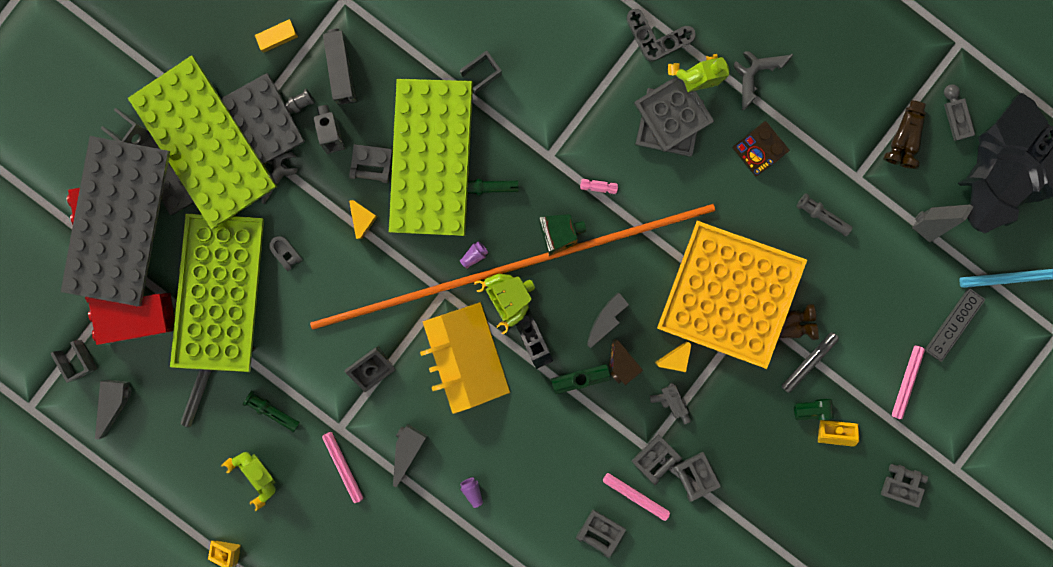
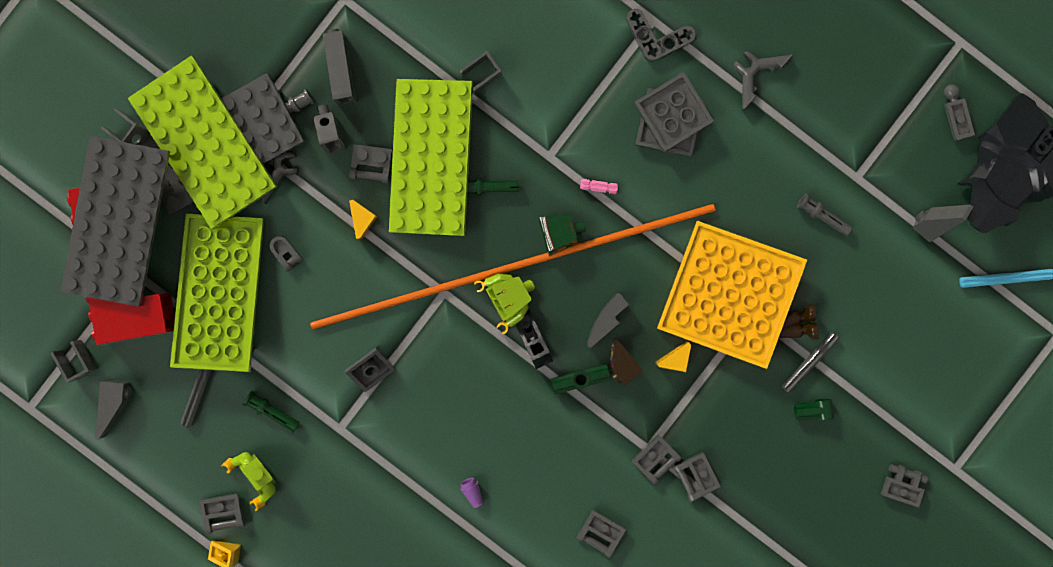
(219, 507): none -> dark grey plate
(276, 36): yellow slope -> none
(342, 467): bright pink axle -> none
(406, 448): dark grey slope -> none
(465, 358): yellow piece -> none
(474, 254): medium lavender cone -> none
(636, 497): bright pink axle -> none
(672, 398): dark grey piece -> none
(703, 75): lime torso -> none
(760, 148): dark brown slope -> none
(838, 433): yellow slope -> none
(908, 137): dark brown piece -> none
(908, 382): bright pink axle -> none
(954, 324): dark grey tile -> none

